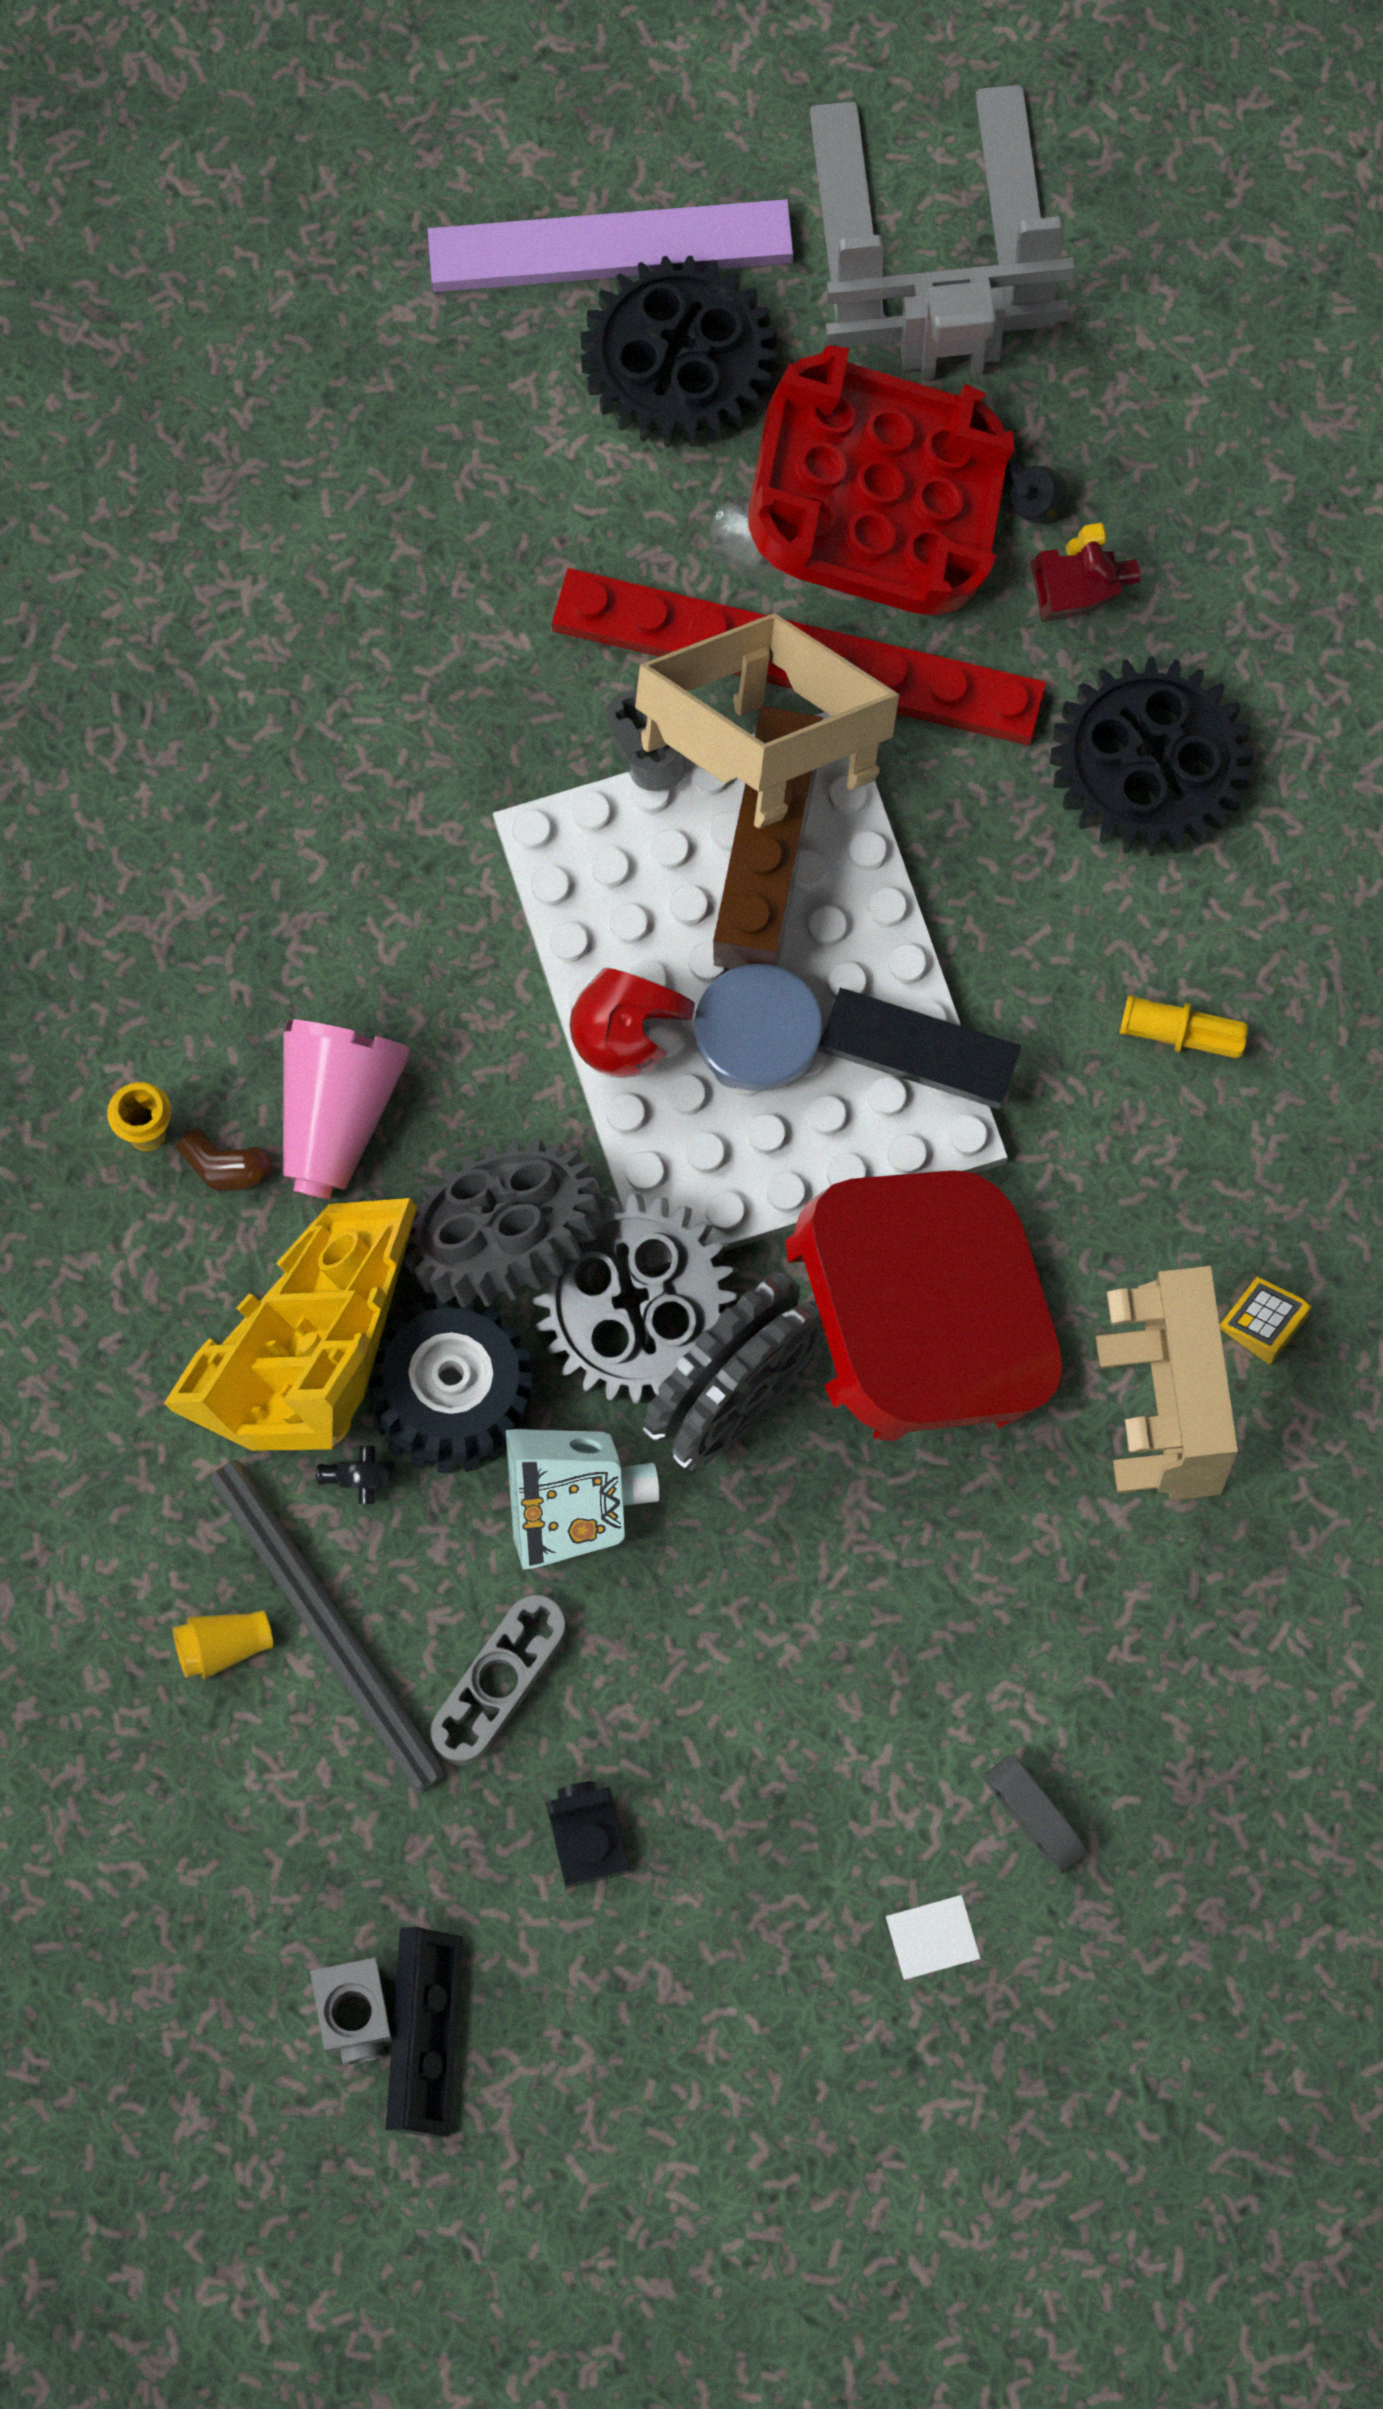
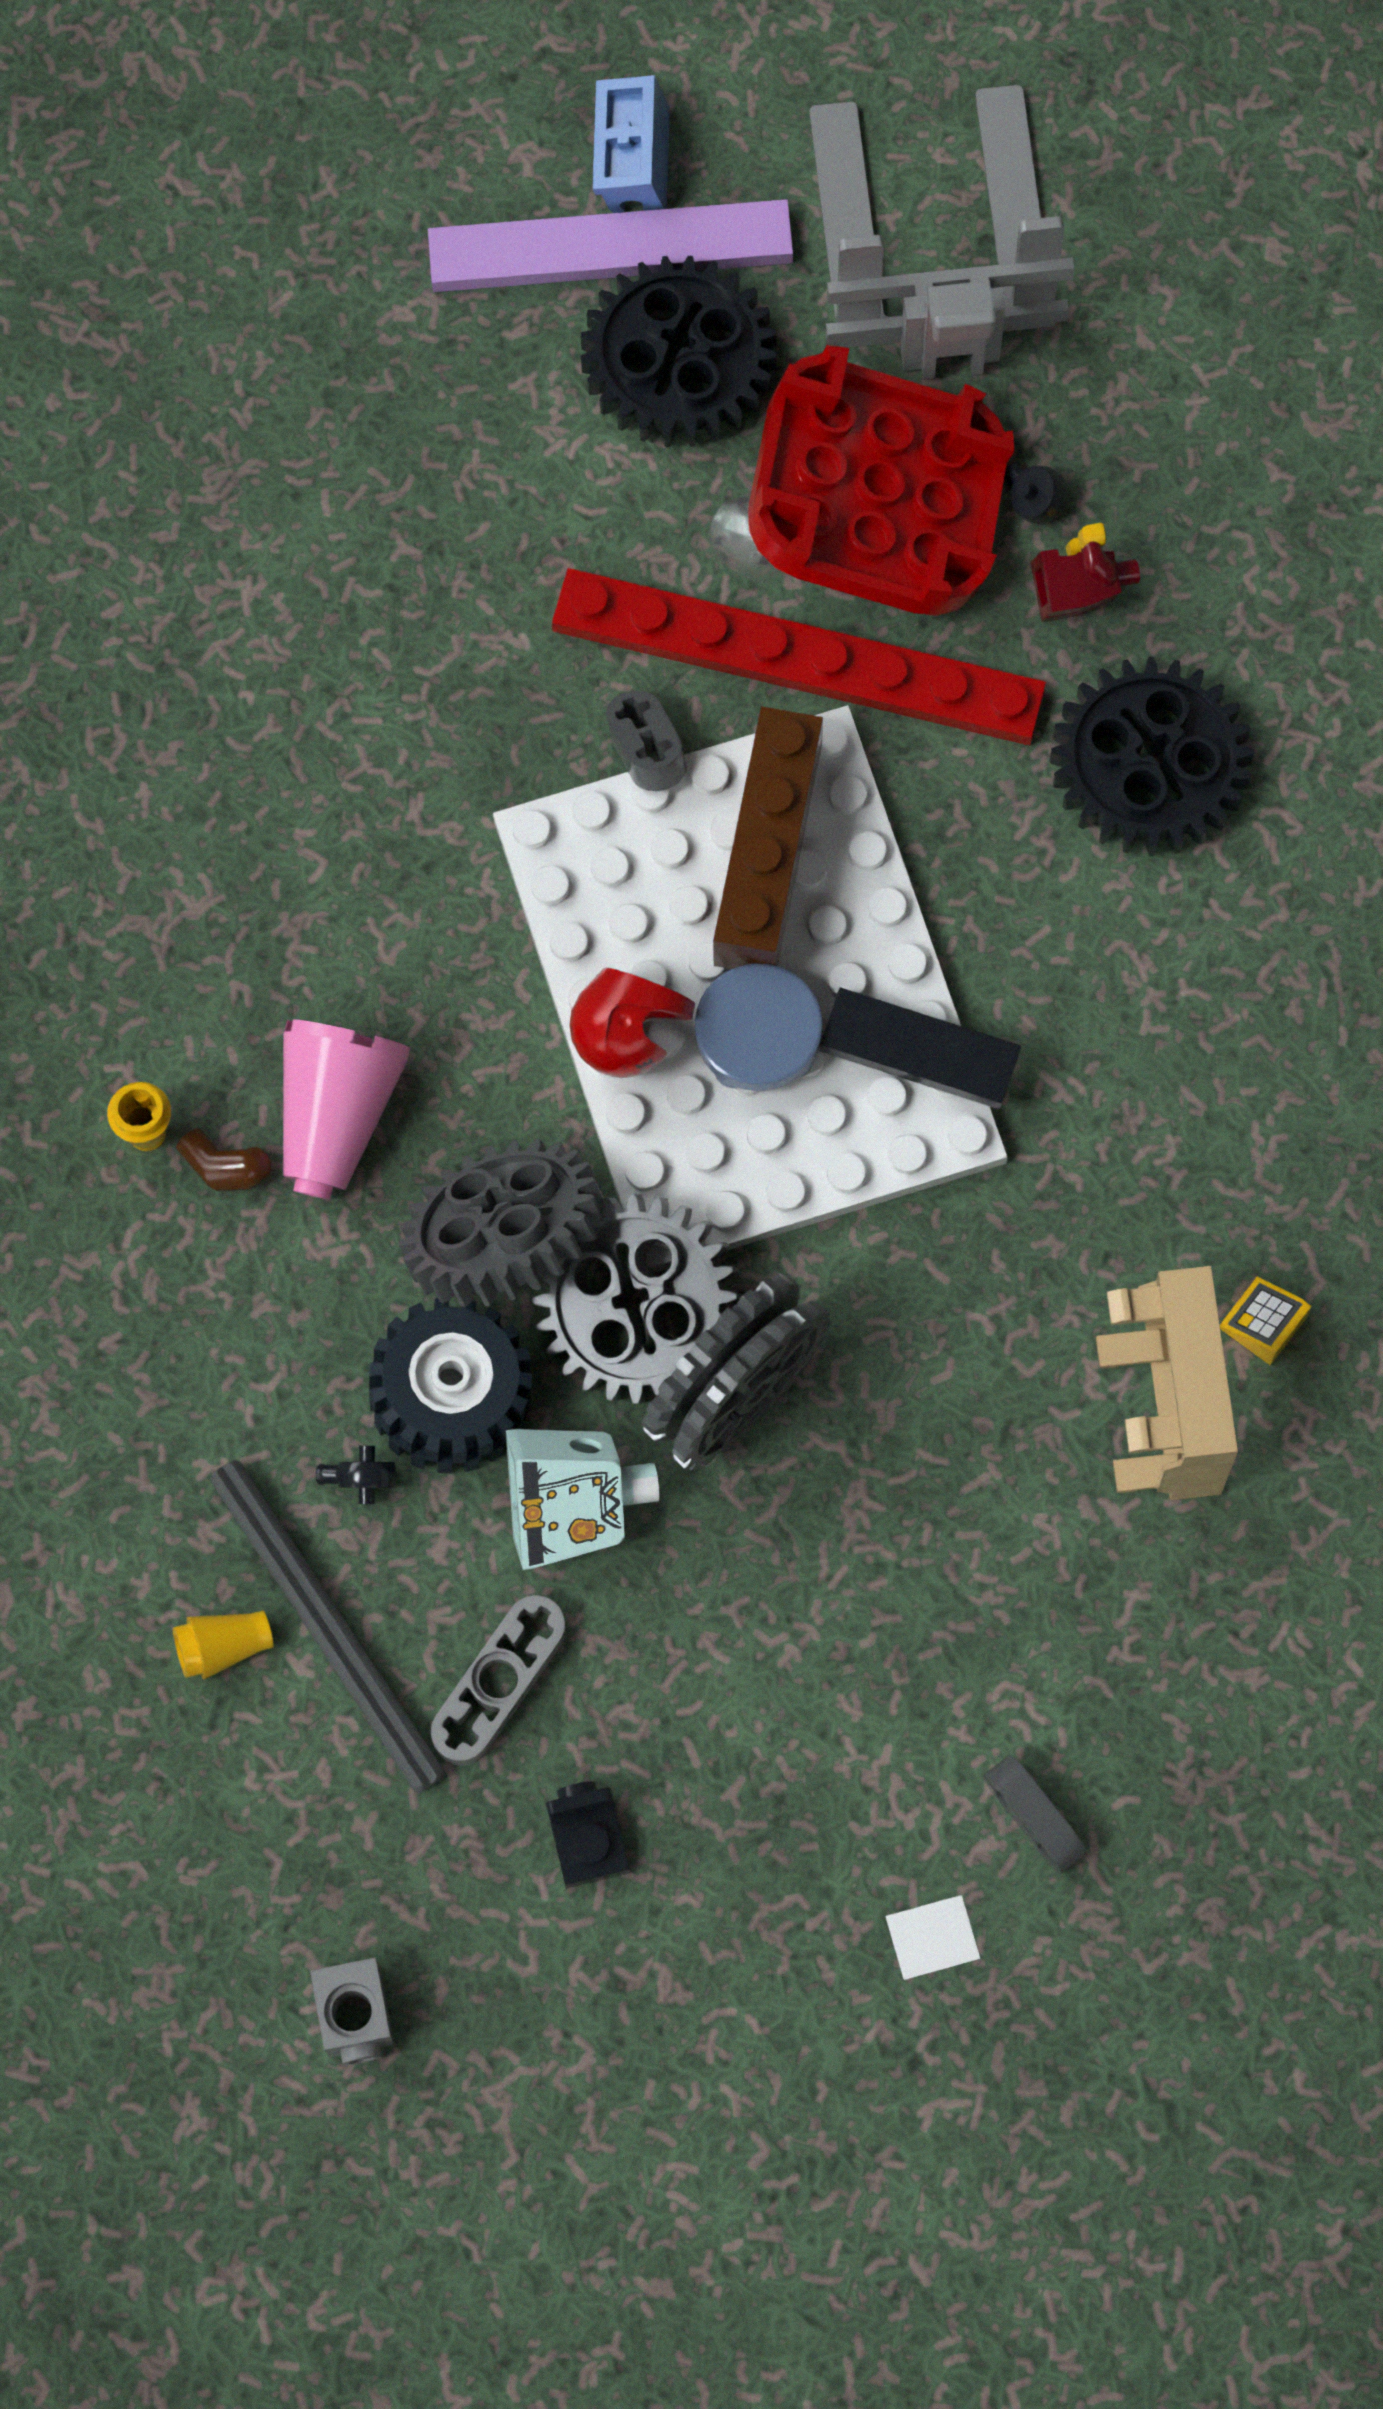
(311, 1342): yellow wedge -> none
(424, 2032): black tile -> none
(631, 143): none -> medium blue hinge
(859, 707): tan piece -> none
(927, 1302): red tile -> none
(1183, 1027): yellow axle -> none

